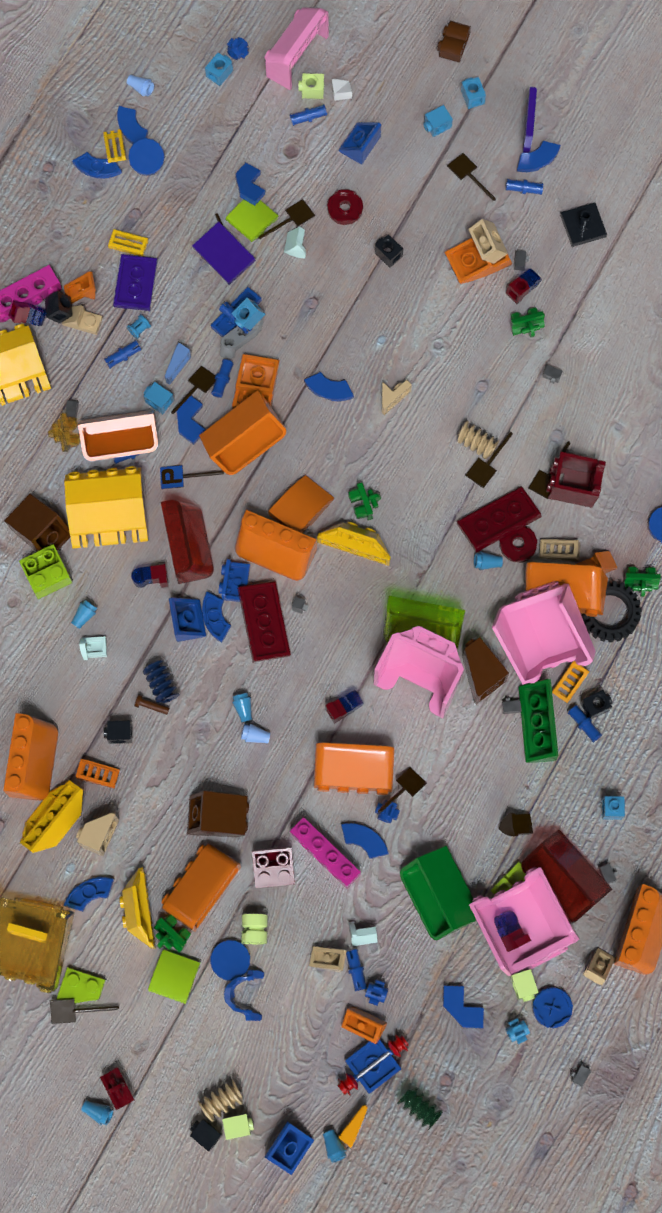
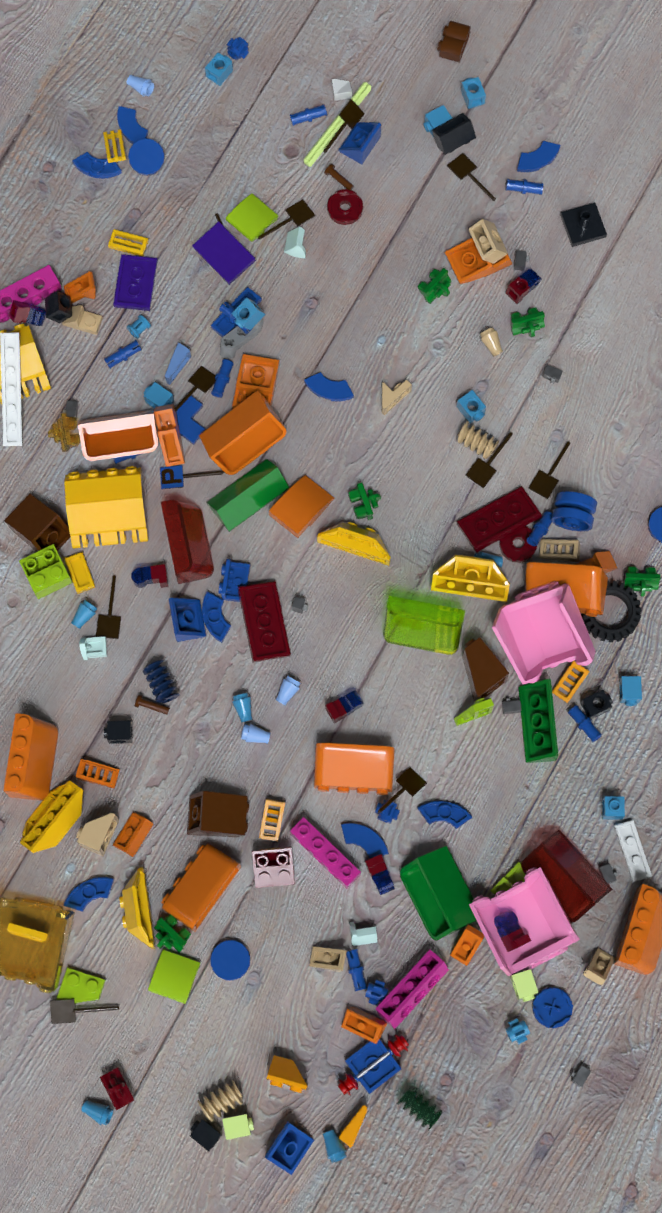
(11, 389): none -> white tile
(79, 572): none -> yellow tile
(107, 624): none -> dark brown piece
(133, 834): none -> orange slope
(169, 435): none -> orange slope
(229, 994): blue helmet -> none
(247, 190): blue tile -> none
(248, 494): none -> green slope
(254, 929): yellowish green wheel -> none
(273, 837): none -> light orange slope
(275, 546): orange windscreen -> none
(286, 1072): none -> light orange slope
(287, 690): none -> light blue cone
(293, 43): bright pink windscreen -> none
(315, 92): yellowish green brick -> none
(320, 145): none -> yellowish green axle
(337, 176): none -> reddish brown piece
(350, 115): none -> dark brown piece
(379, 874): none -> leg
(391, 257): black brick -> none
(412, 989): none -> dark pink brick
(423, 660): bright pink windscreen -> none
(437, 287): none -> green hips
(444, 812): none -> blue tile
(454, 133): none -> black brick
(454, 1003): blue tile -> none
(467, 945): none -> orange slope
(471, 399): none -> dark azure brick
(471, 578): none -> yellow wedge
(481, 708): none -> lime wing
(491, 341): none -> tan cone
(516, 824): dark brown tile -> none
(529, 122): dark purple tile -> none
(540, 529): none -> blue pin
(574, 511): none -> blue wheel
(580, 481): dark red container -> none
(630, 690): none -> dark azure brick
(632, 851): none -> white tile

